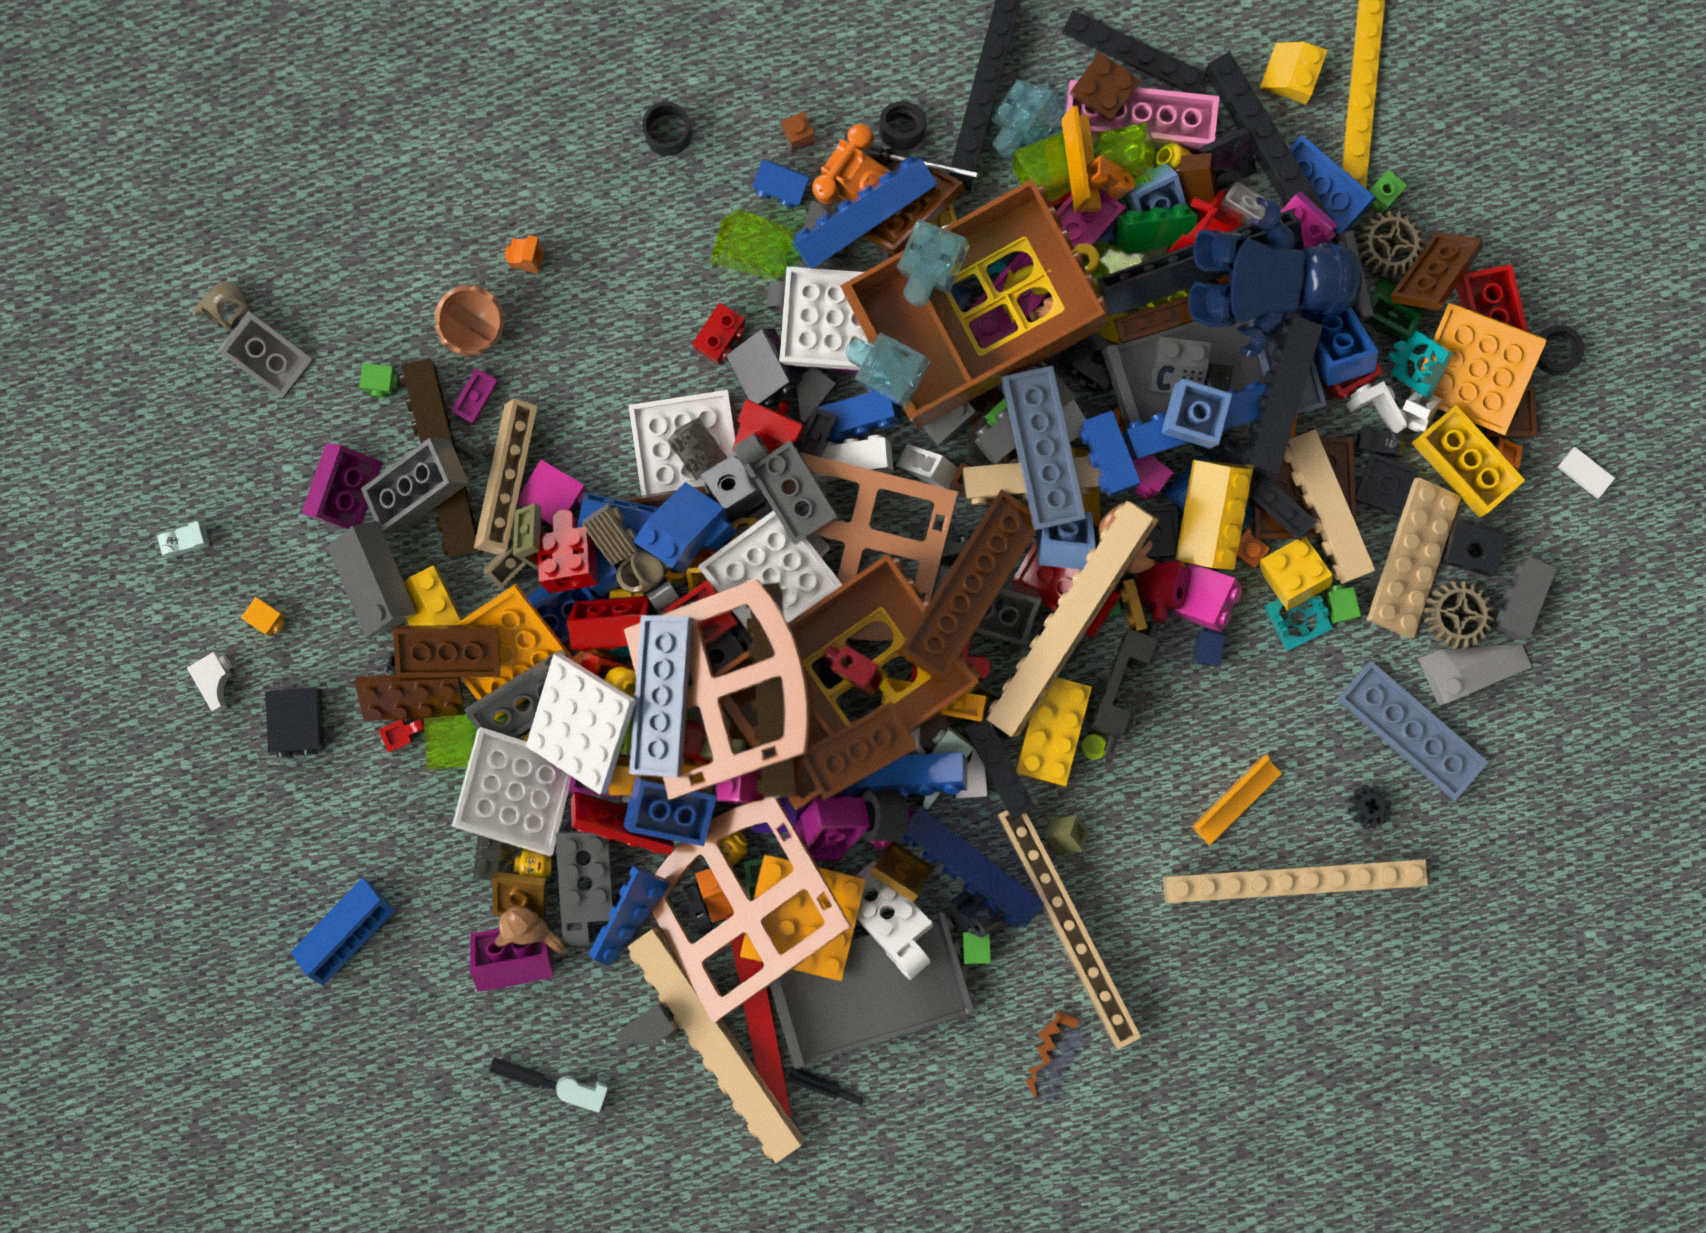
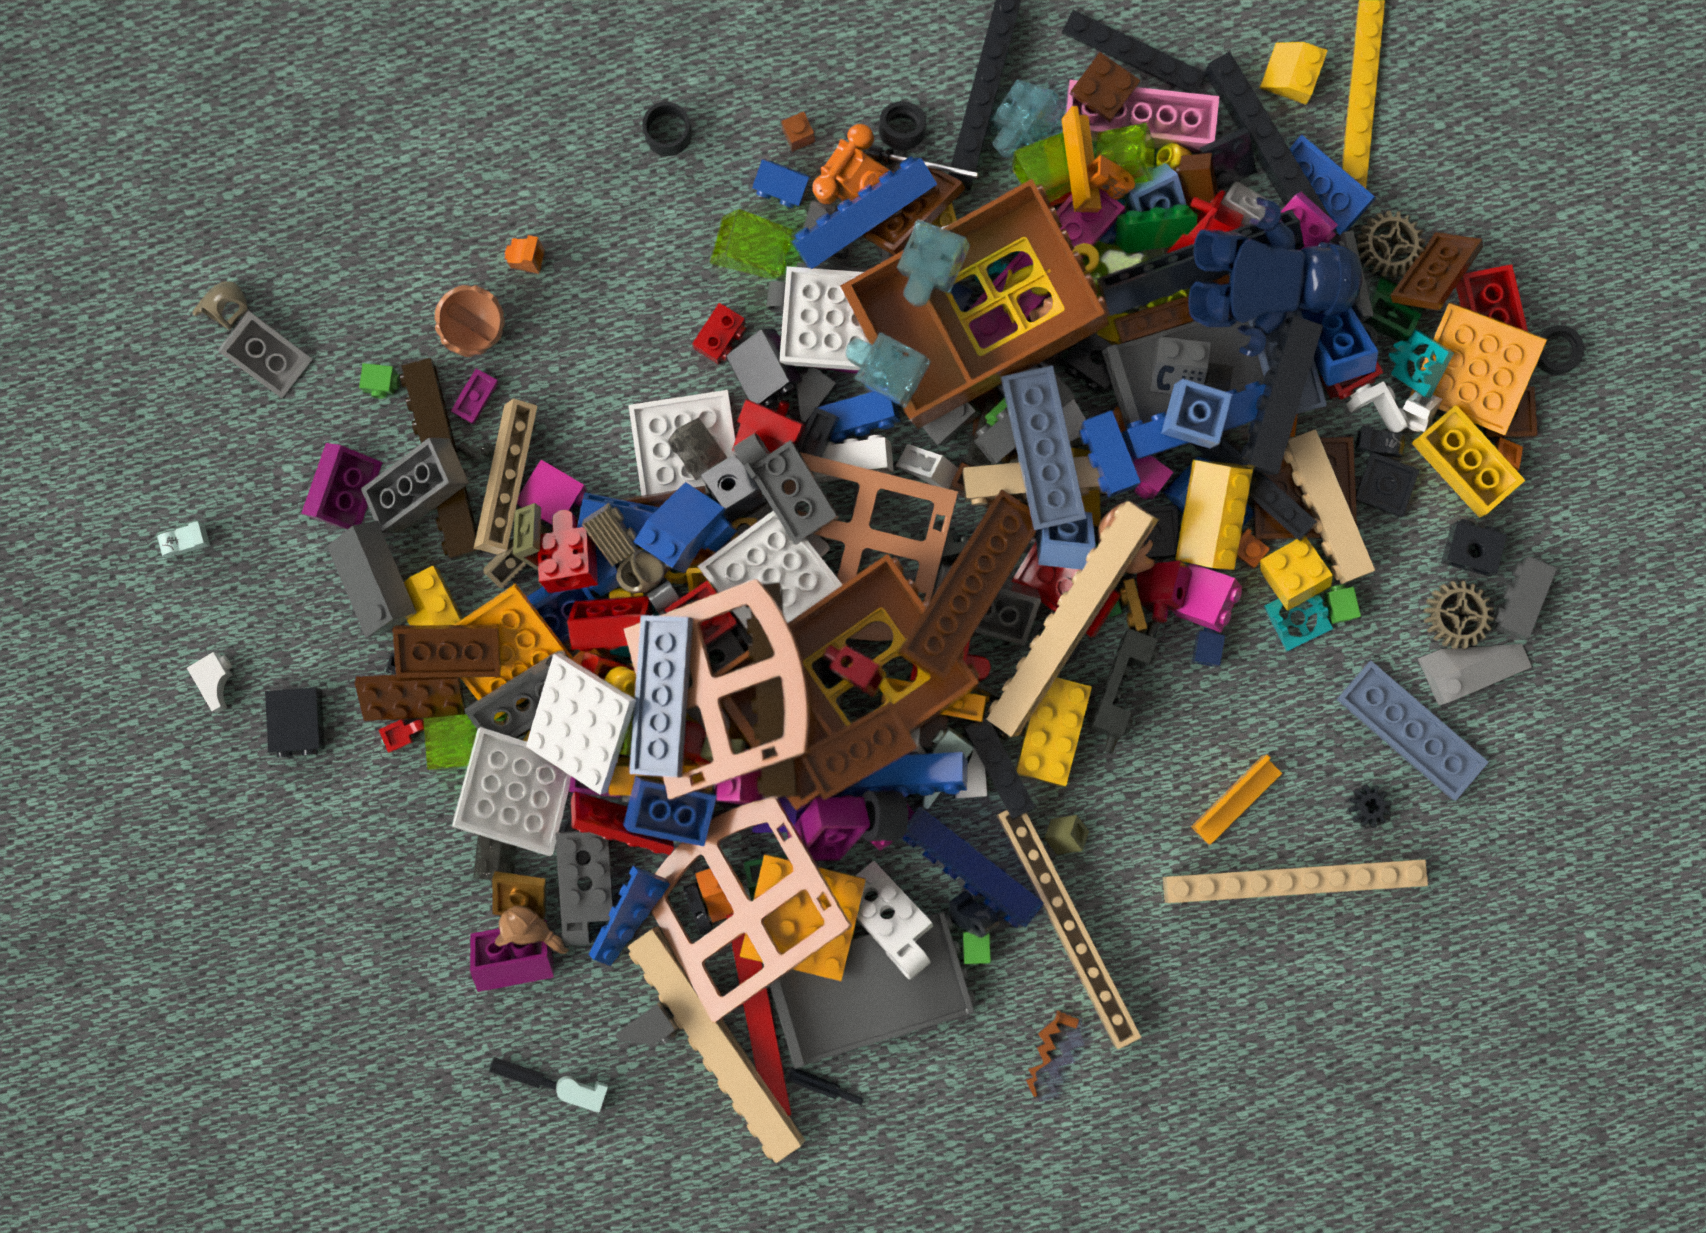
(264, 617): light orange brick -> none
(342, 931): blue brick -> none
(533, 864): yellow head -> none
(734, 847): yellow head -> none
(902, 871): pearl gold plate -> none
(1093, 747): lime tile -> none
(1386, 191): bright green brick -> none
(1413, 558): tan plate -> none
(1586, 472): white tile -> none

